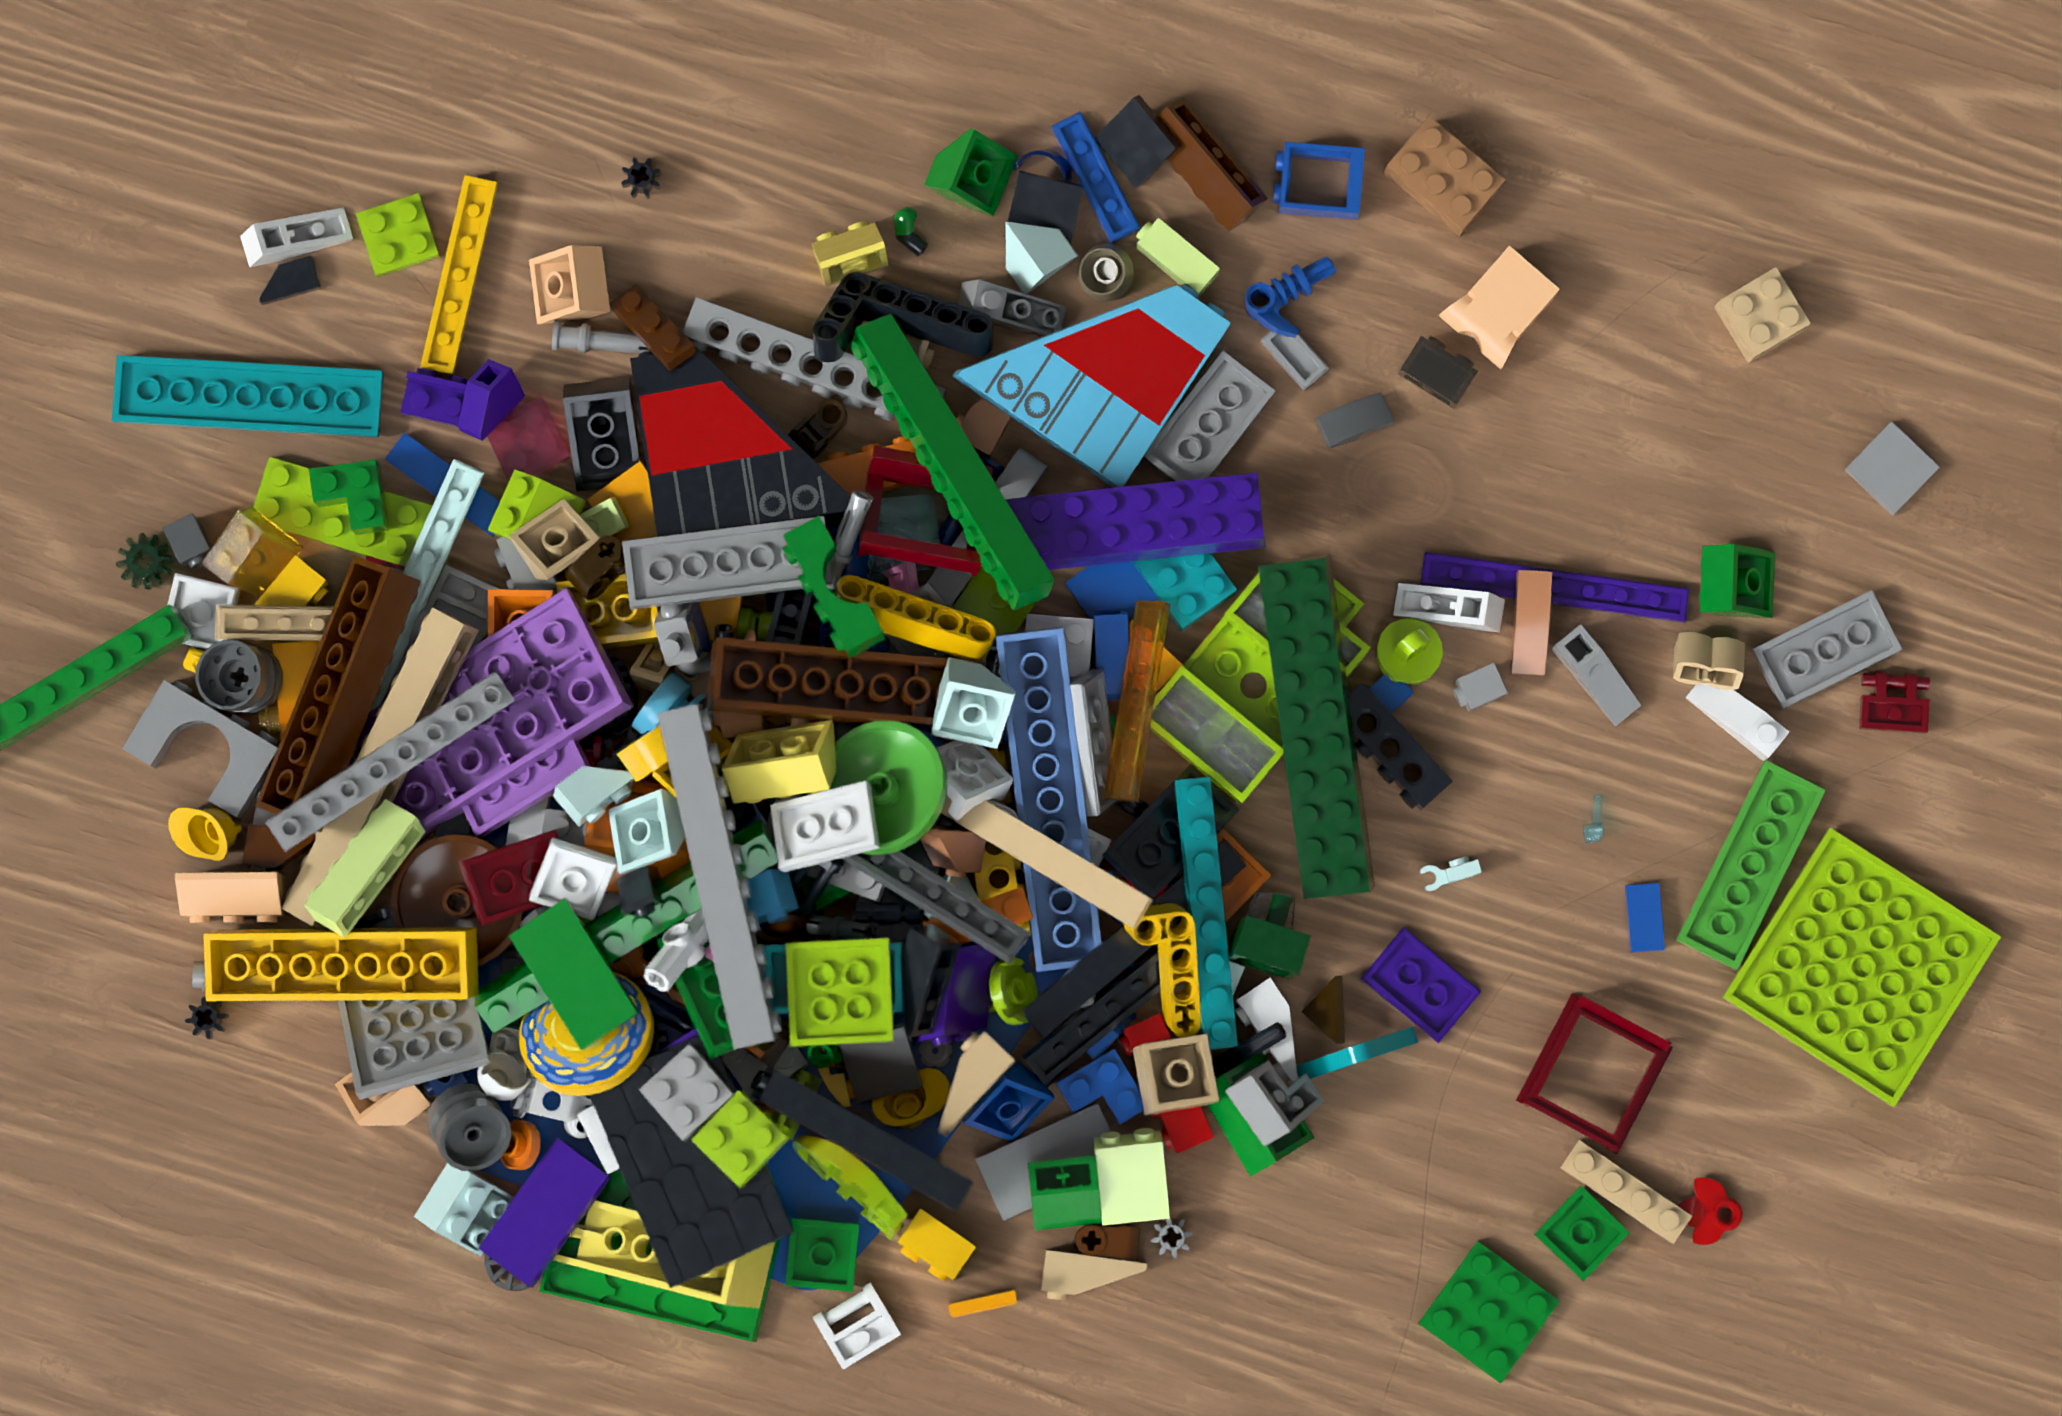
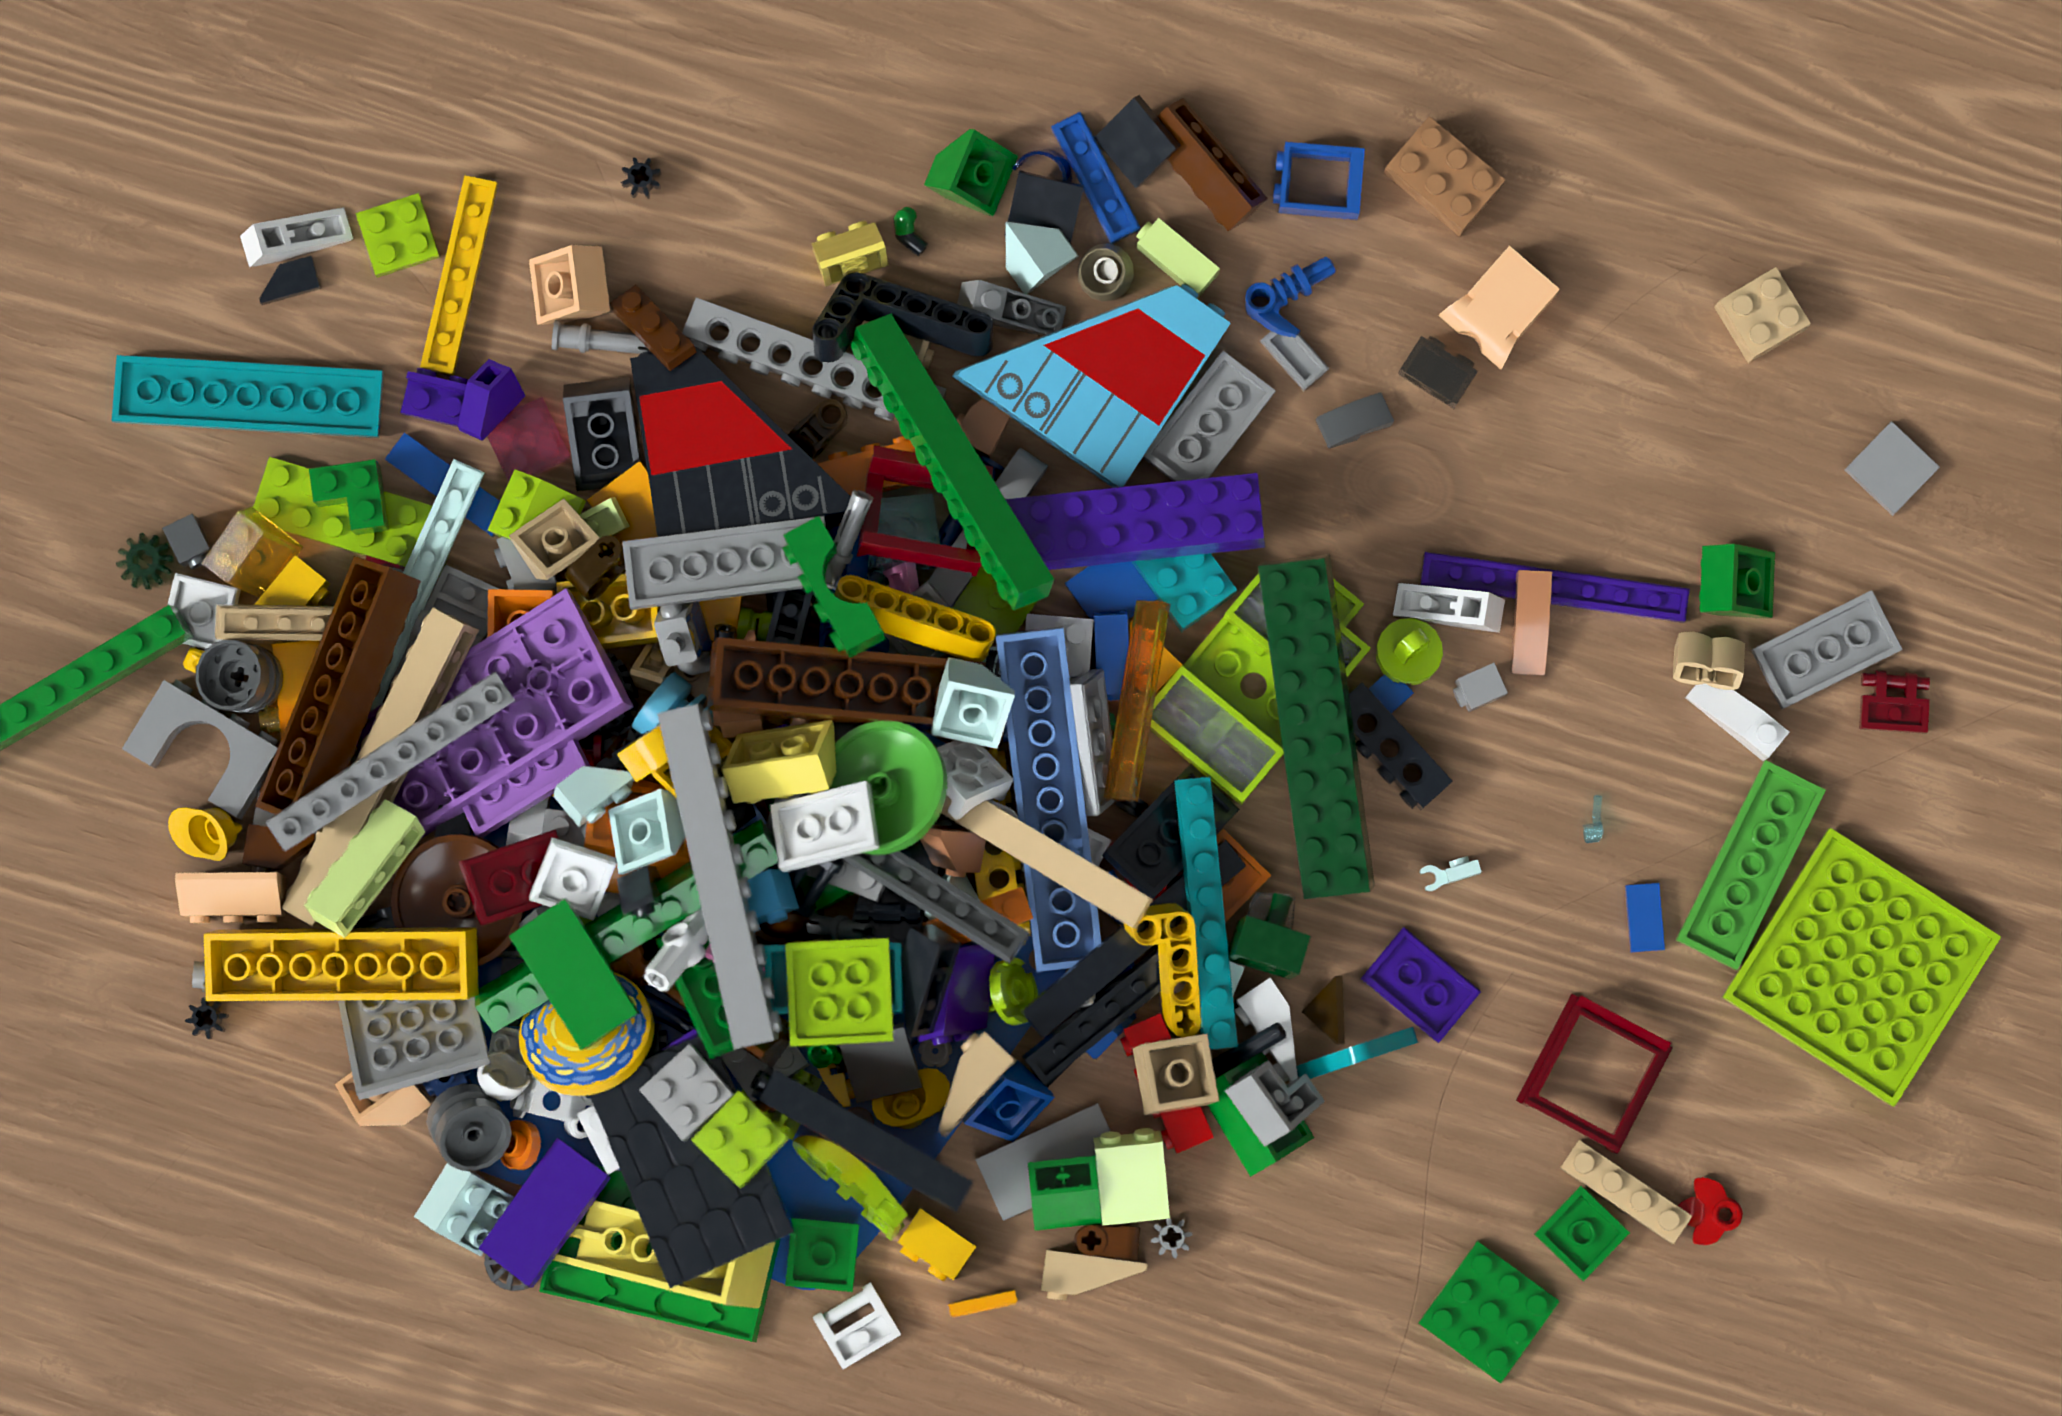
(1104, 1078): blue brick -> none
(1596, 674): light grey slope -> none

